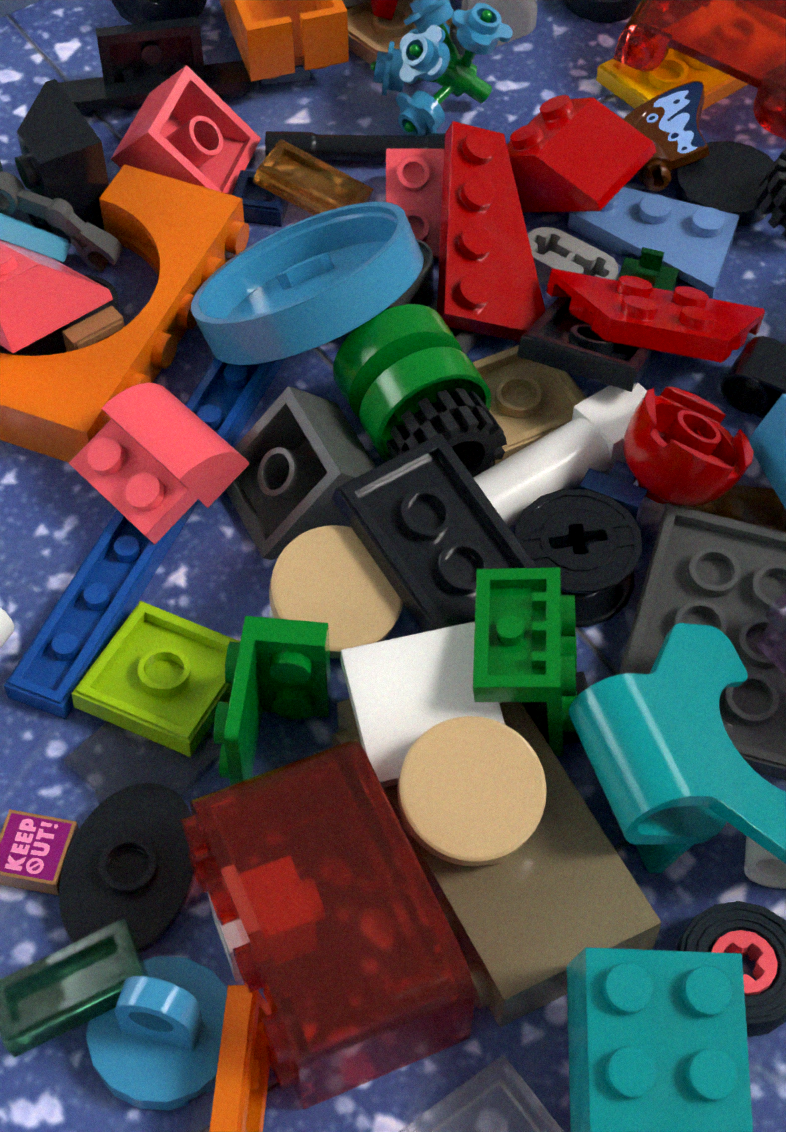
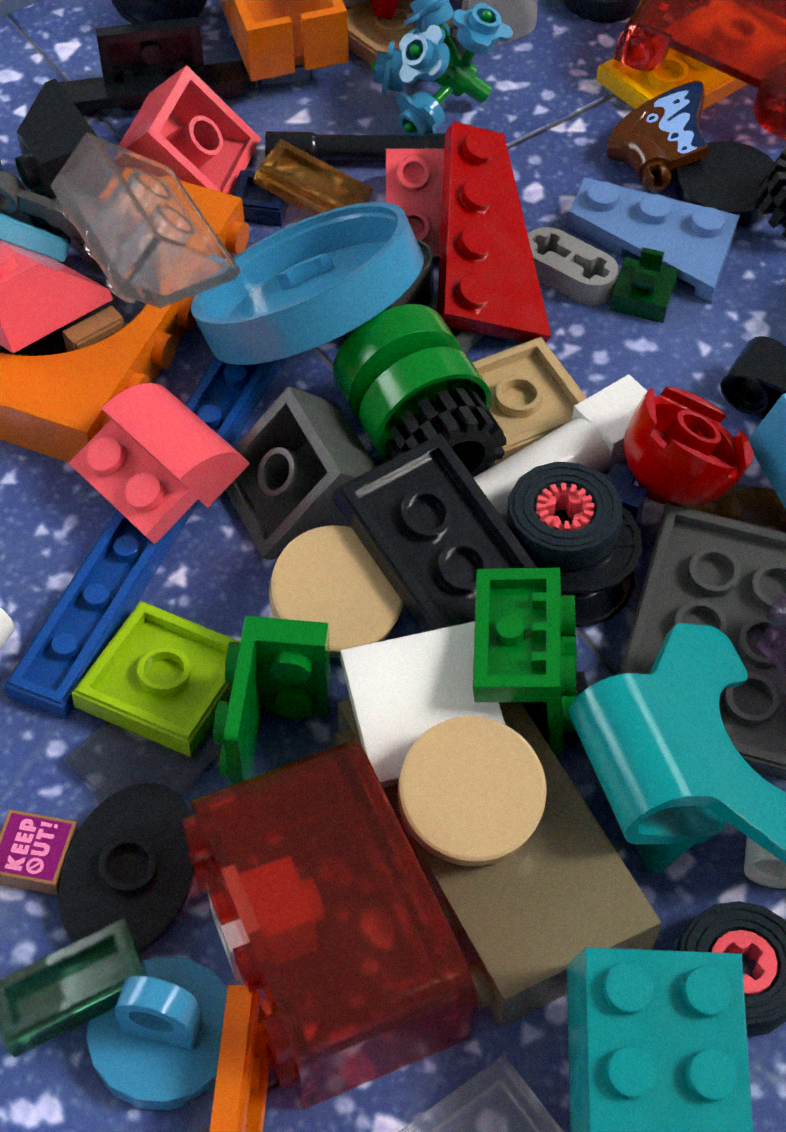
(140, 225): none -> clear slope
(572, 346): black tile -> none
(575, 156): red slope -> none
(587, 500): none -> black bush
(655, 318): red wing -> none

